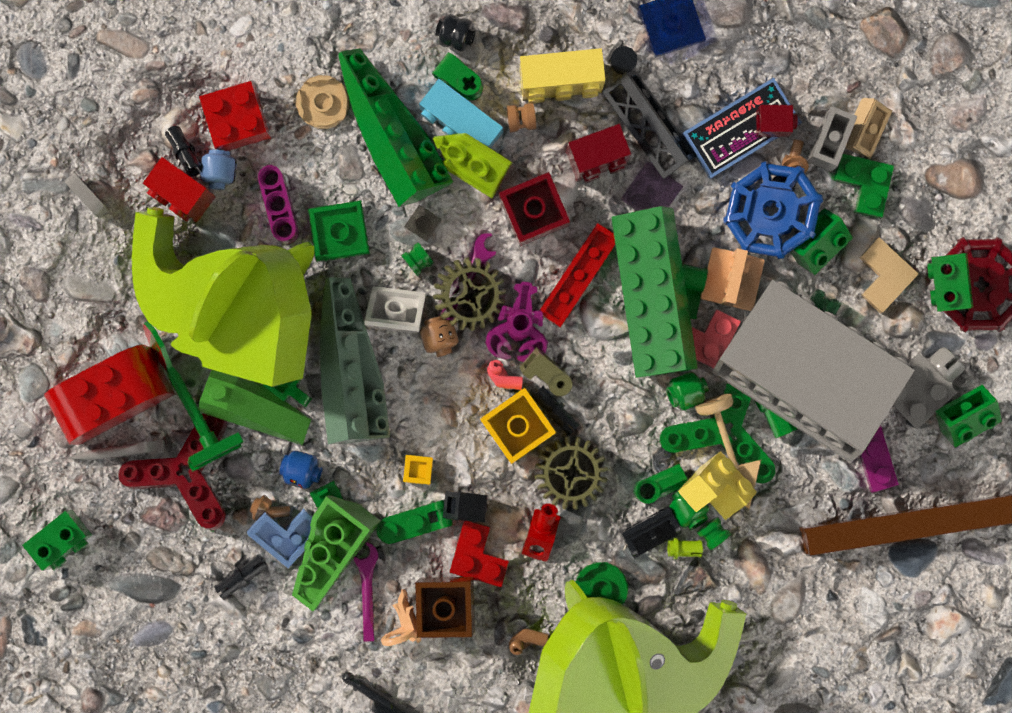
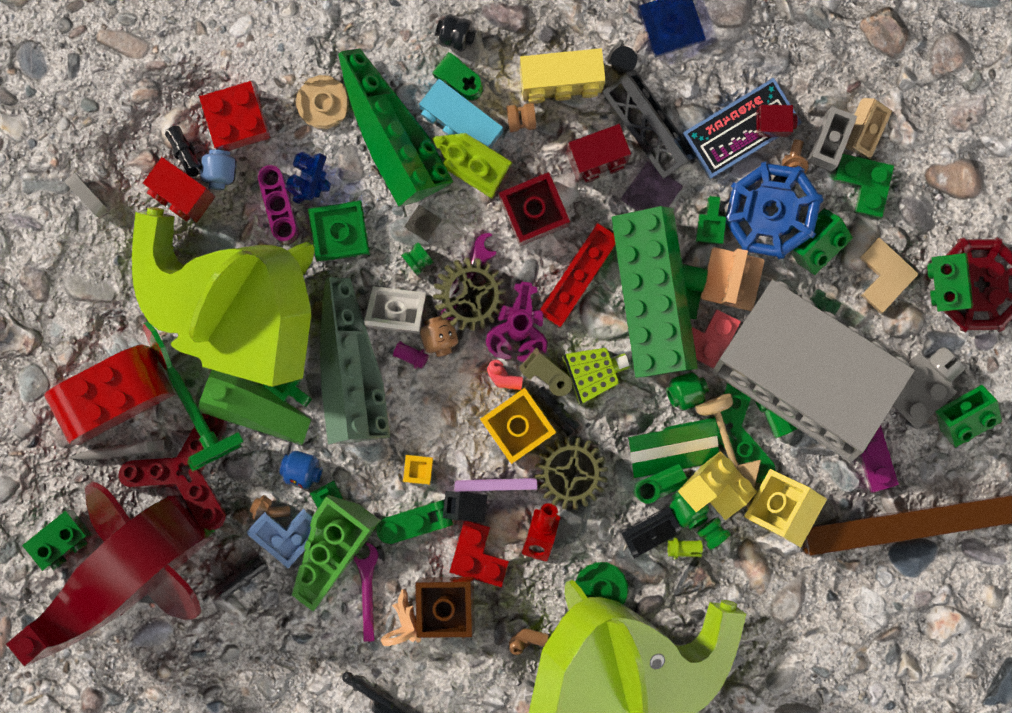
(132, 562): none -> dark red animal
(311, 180): none -> clear blue hips
(411, 355): none -> magenta pin
(496, 484): none -> lavender tile
(593, 372): none -> lime torso
(663, 449): none -> green sticker
(711, 226): none -> green plate
(785, 507): none -> light yellow brick

